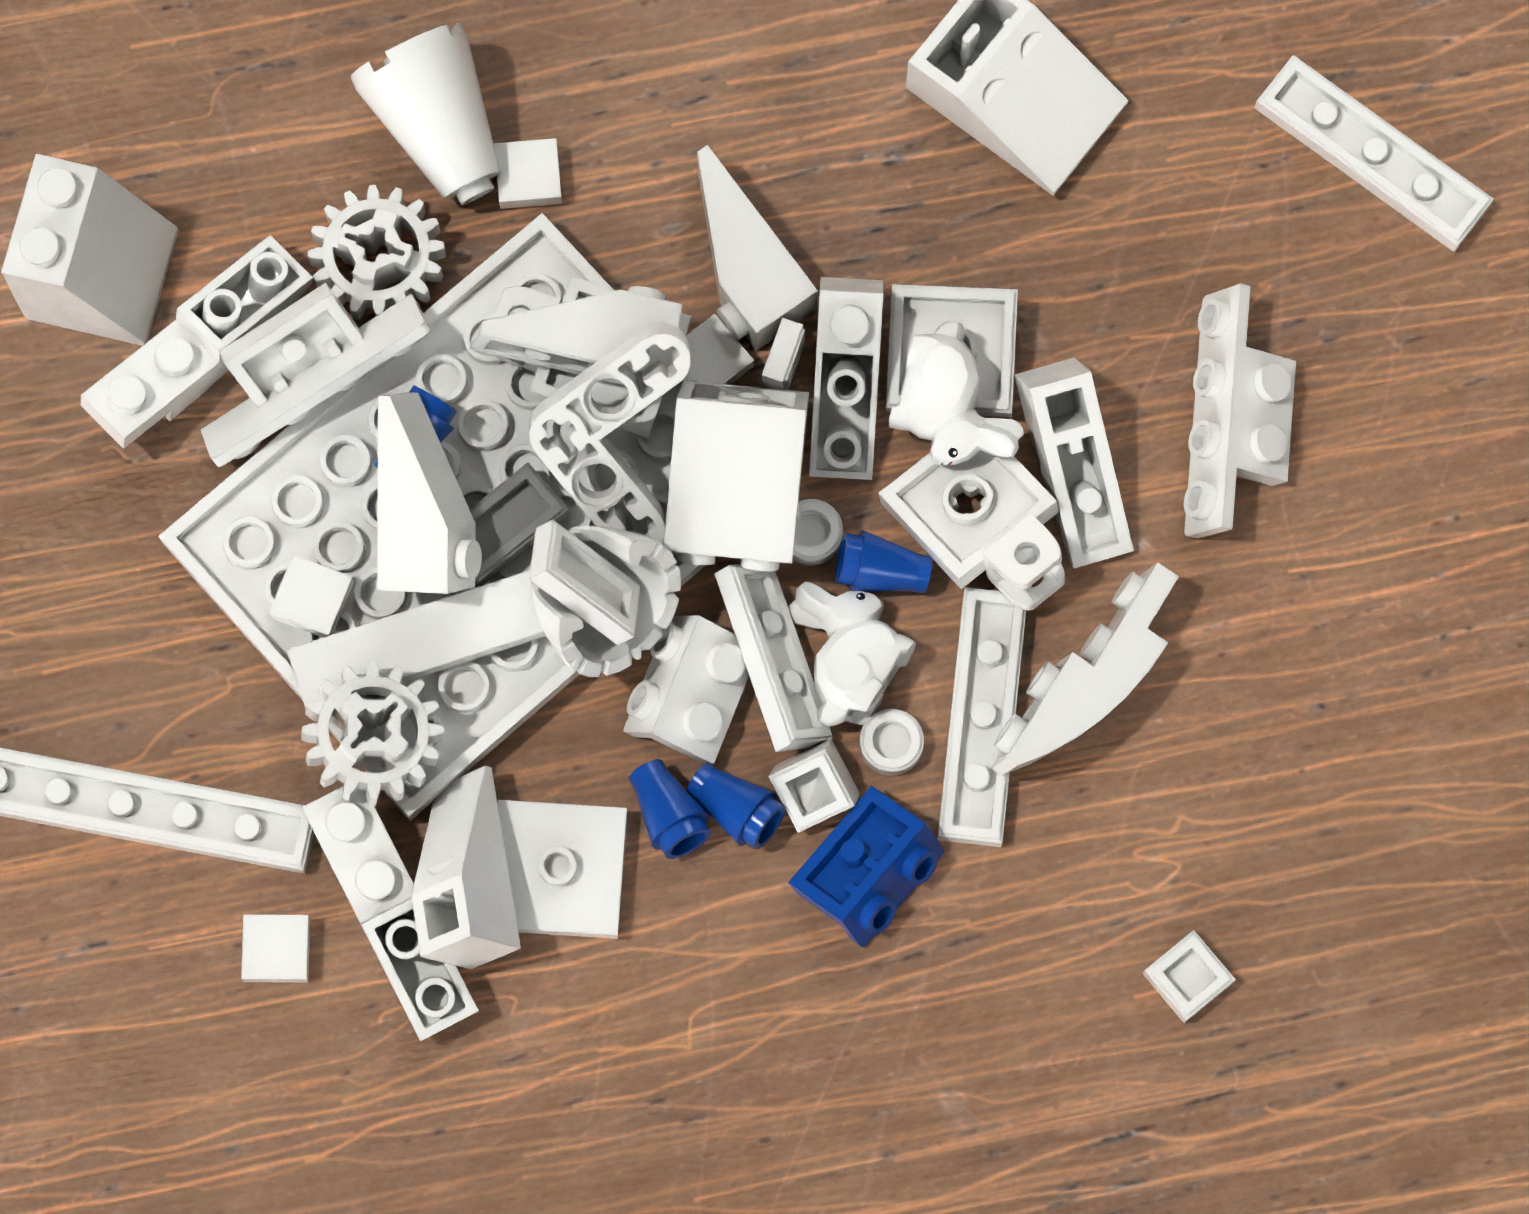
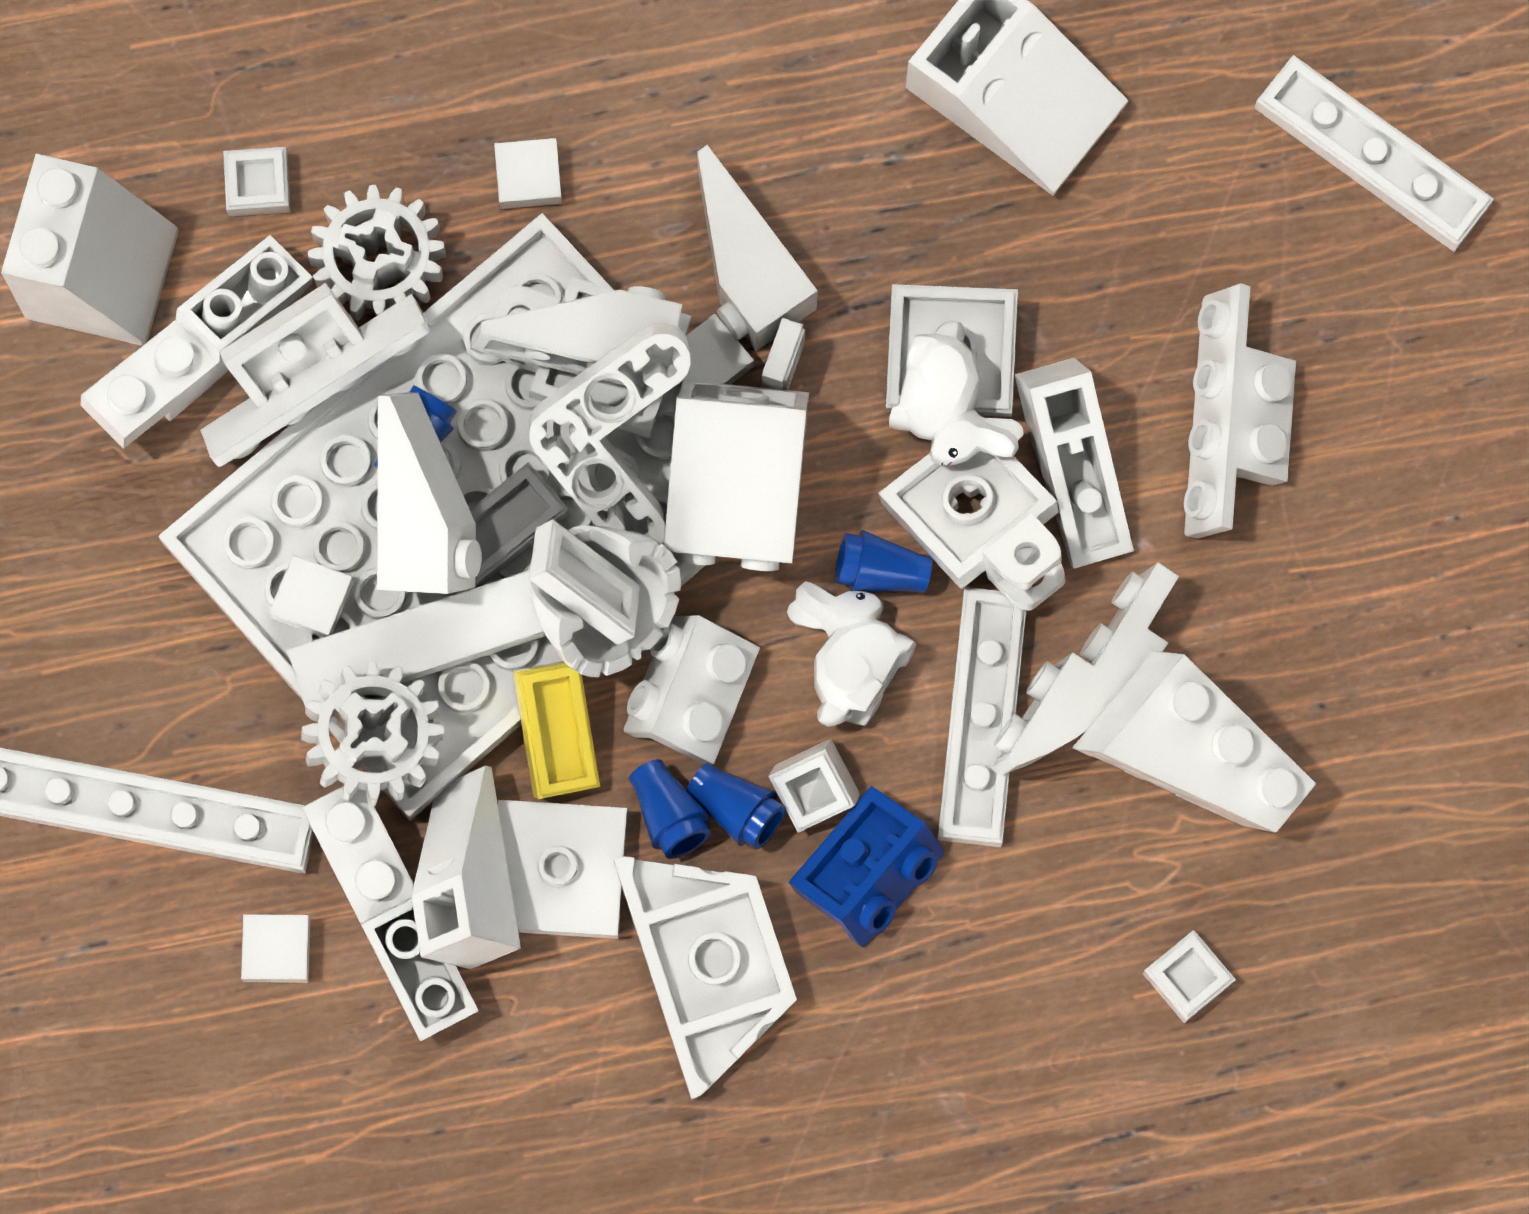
(257, 181): none -> white tile
(435, 110): white cone -> none
(556, 729): none -> light yellow tile
(708, 961): none -> white wing
(773, 657): white tile -> none
(817, 532): white tile -> none
(846, 378): white slope -> none
(891, 742): white tile -> none
(1196, 743): none -> white wedge

